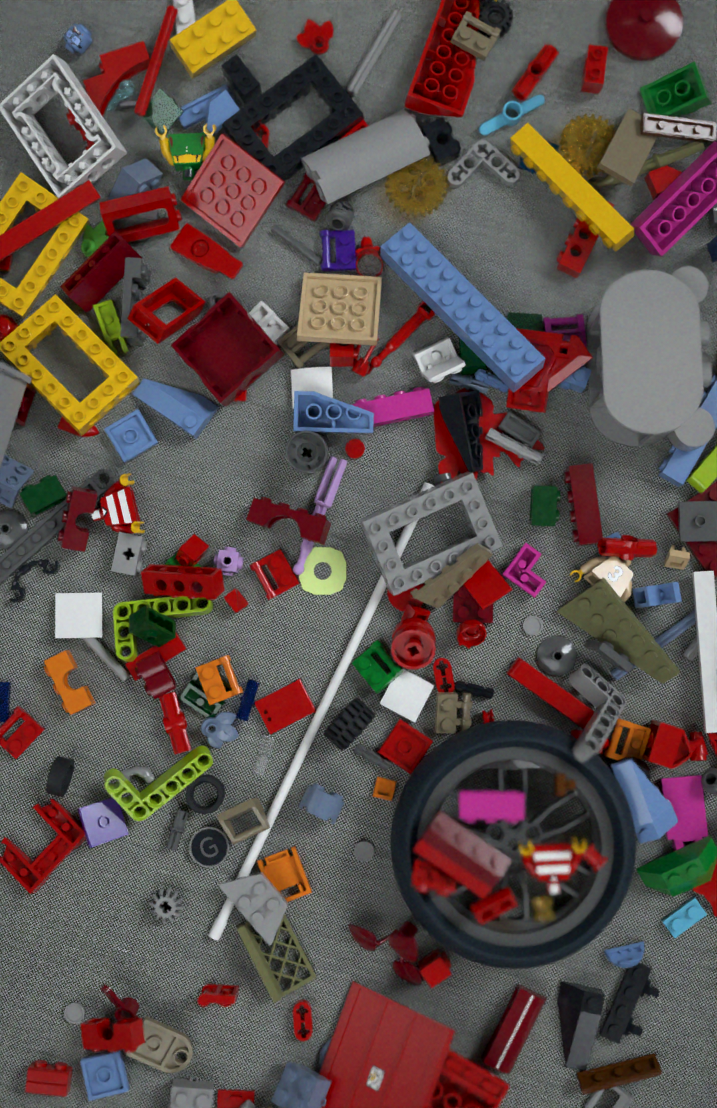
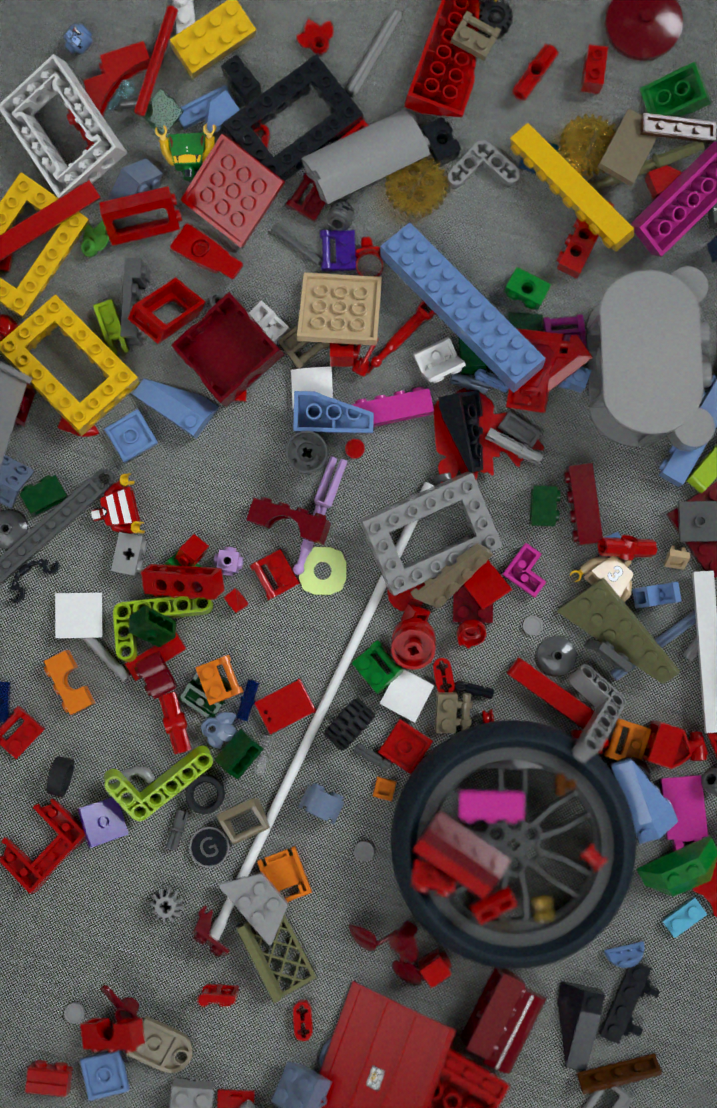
(79, 501): dark red arch -> none
(99, 272): dark red brick -> none
(202, 934): none -> dark red plate
(239, 754): none -> dark green brick
(492, 1012): none -> dark red slope
(502, 119): medium azure piece -> none
(524, 279): none -> green brick
(552, 861): torso -> none

